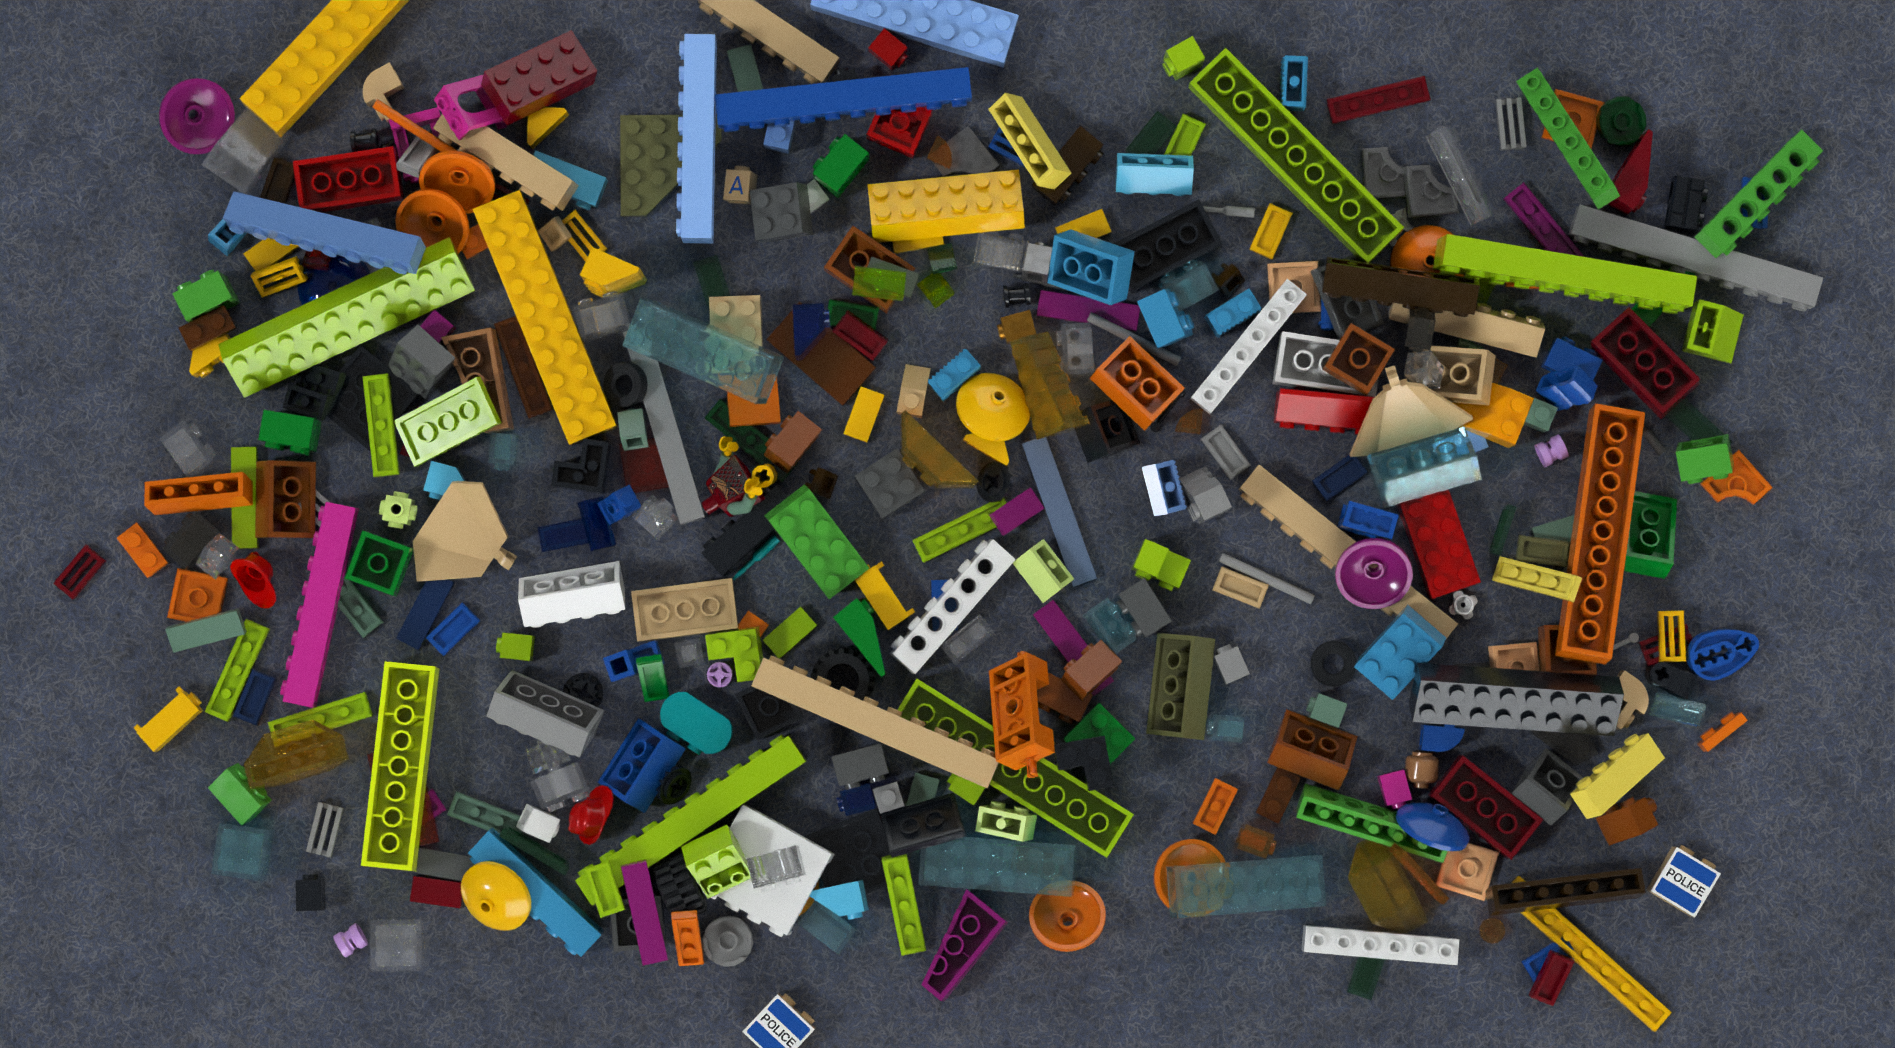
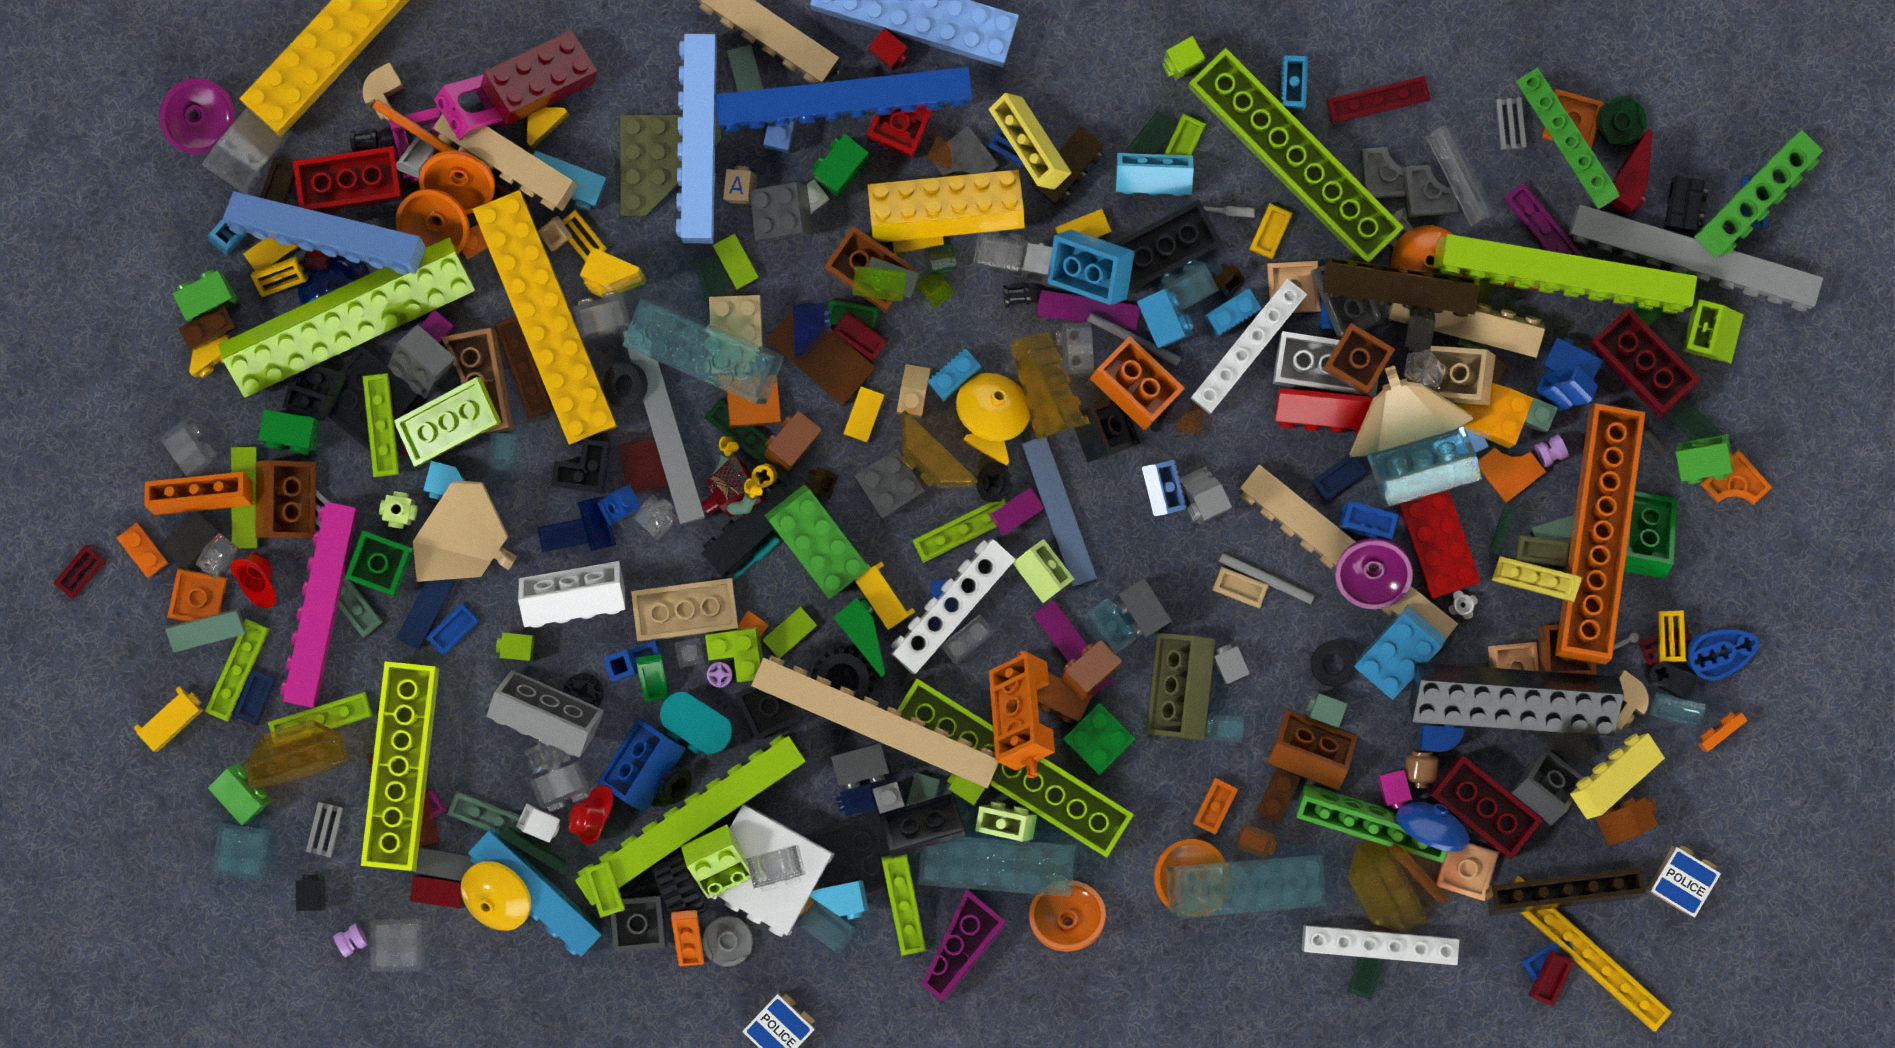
(632, 429): sand green brick -> none
(644, 912): magenta tile -> none
(735, 261): none -> lime tile
(1016, 326): pearl gold brick -> none
(1090, 754): black brick -> none
(1160, 564): lime brick -> none
(1225, 452): light grey tile -> none
(1491, 930): clear orange tile -> none
(1509, 474): none -> orange tile

